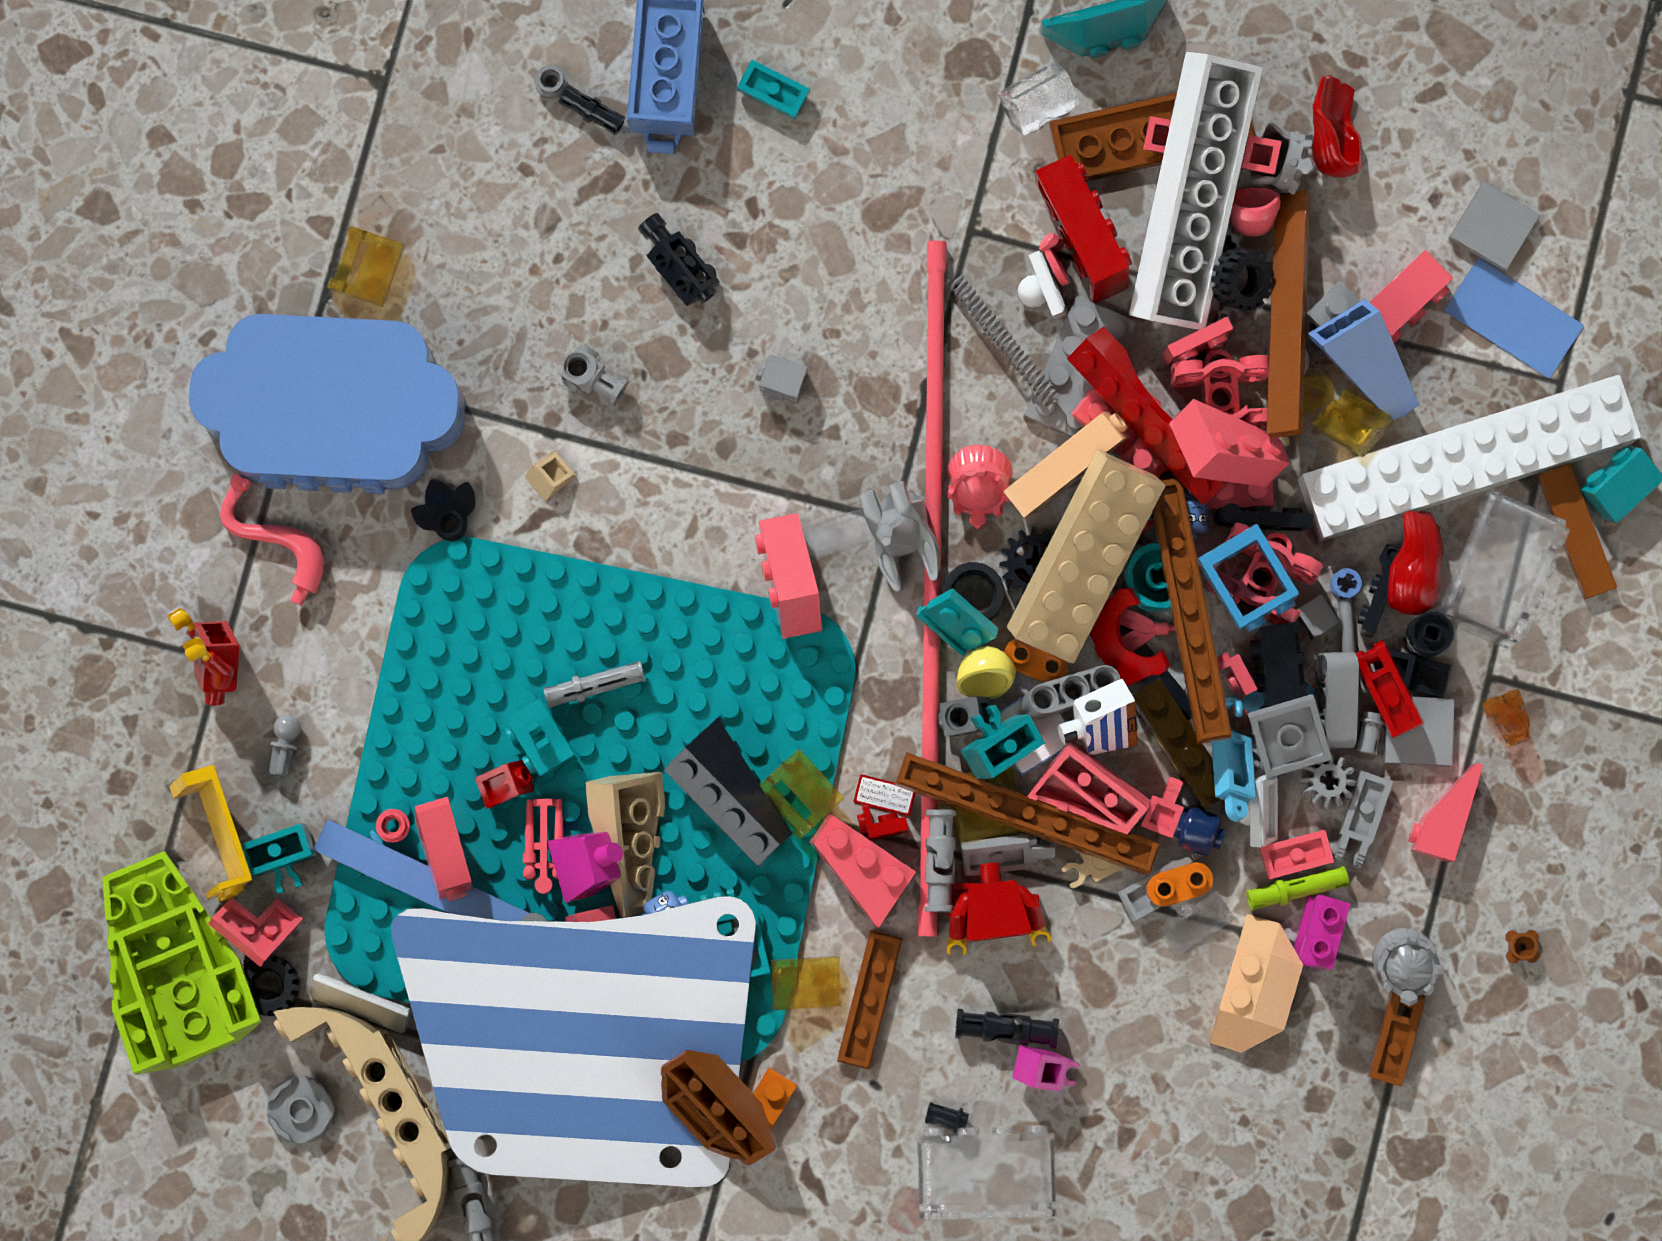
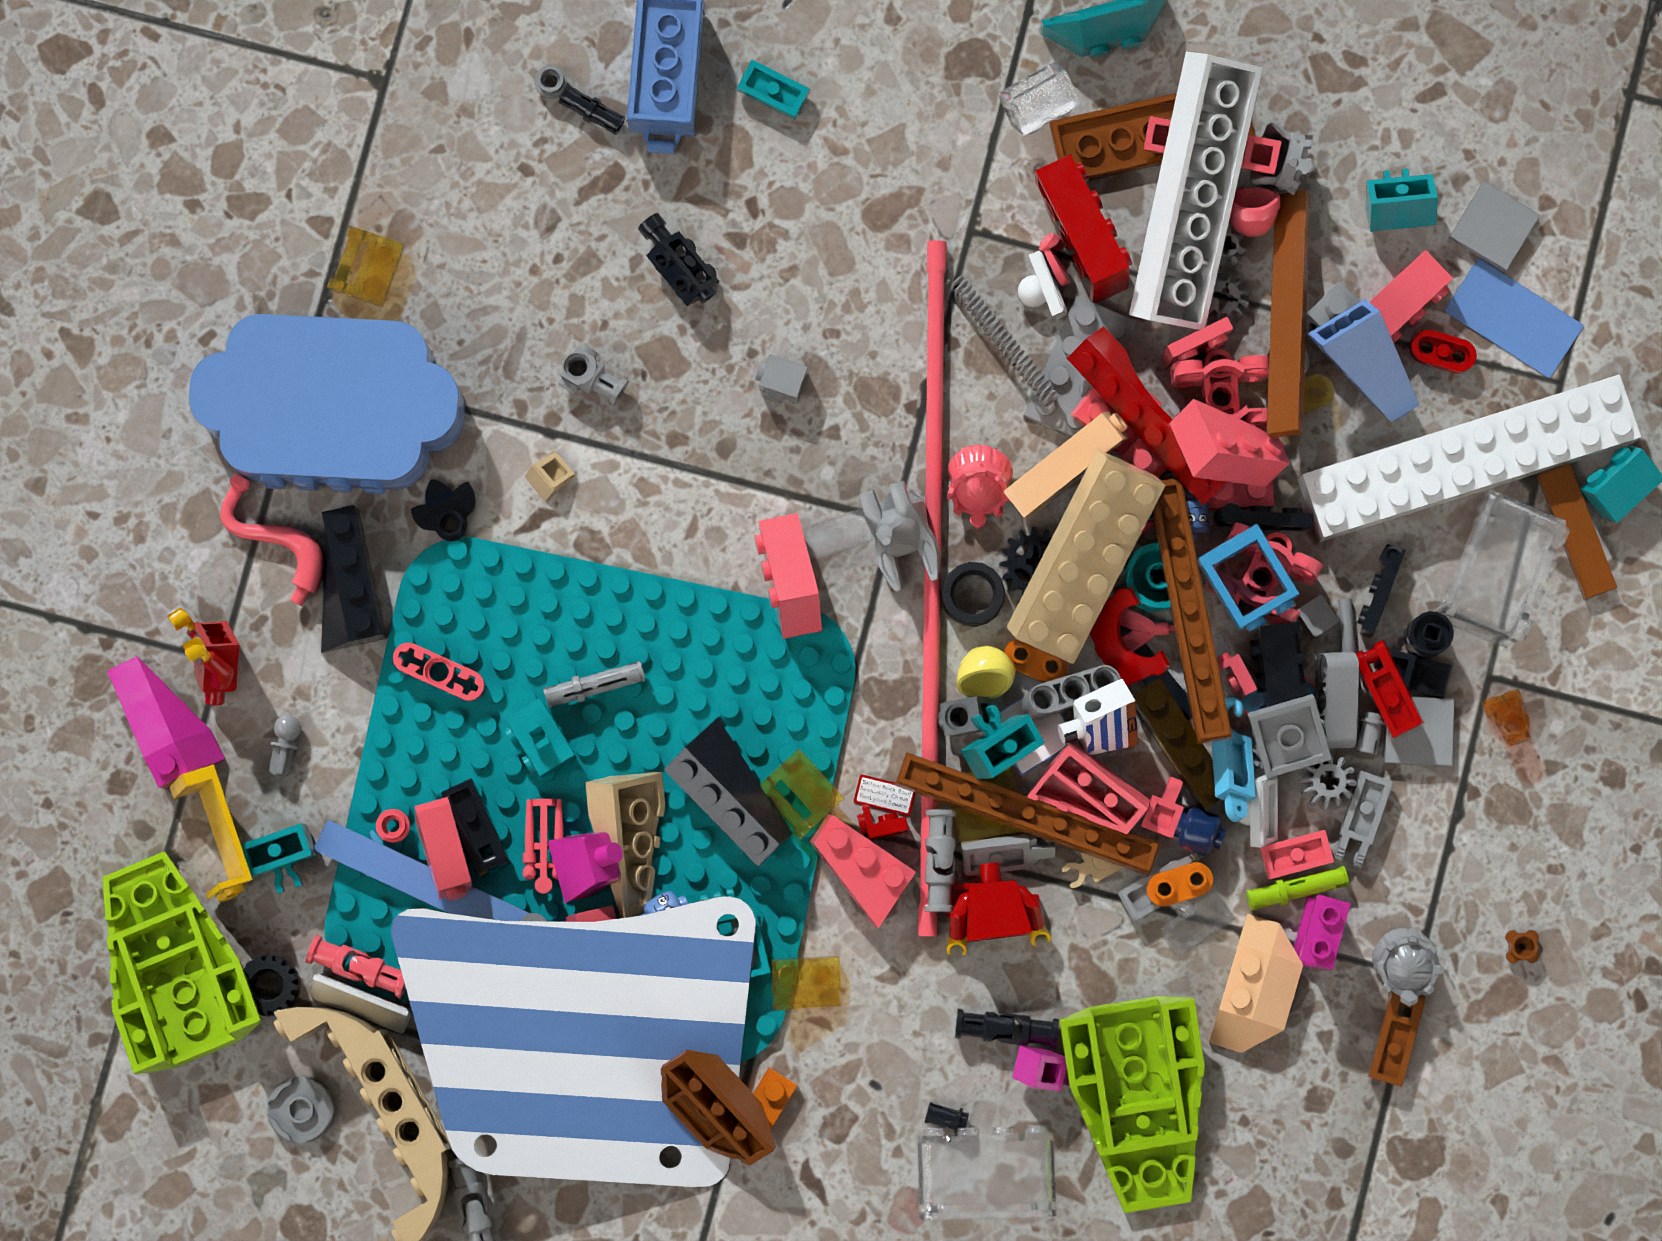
(163, 725): none -> dark pink wedge
(252, 935): coral plate -> none
(349, 592): none -> black wedge
(371, 970): none -> coral piece
(420, 654): none -> coral beam
(476, 827): none -> black plate
(504, 783): red bracket -> none
(869, 1000): dark orange tile -> none
(957, 622): teal plate -> none
(1140, 1093): none -> lime wedge
(1227, 279): black tyre -> none
(1335, 140): red hair -> none
(1351, 592): medium blue bush -> none
(1353, 423): clear yellow plate -> none
(1401, 201): none -> teal brick
(1417, 566): red hair -> none
(1442, 350): none -> red plate
(1444, 823): coral slope -> none

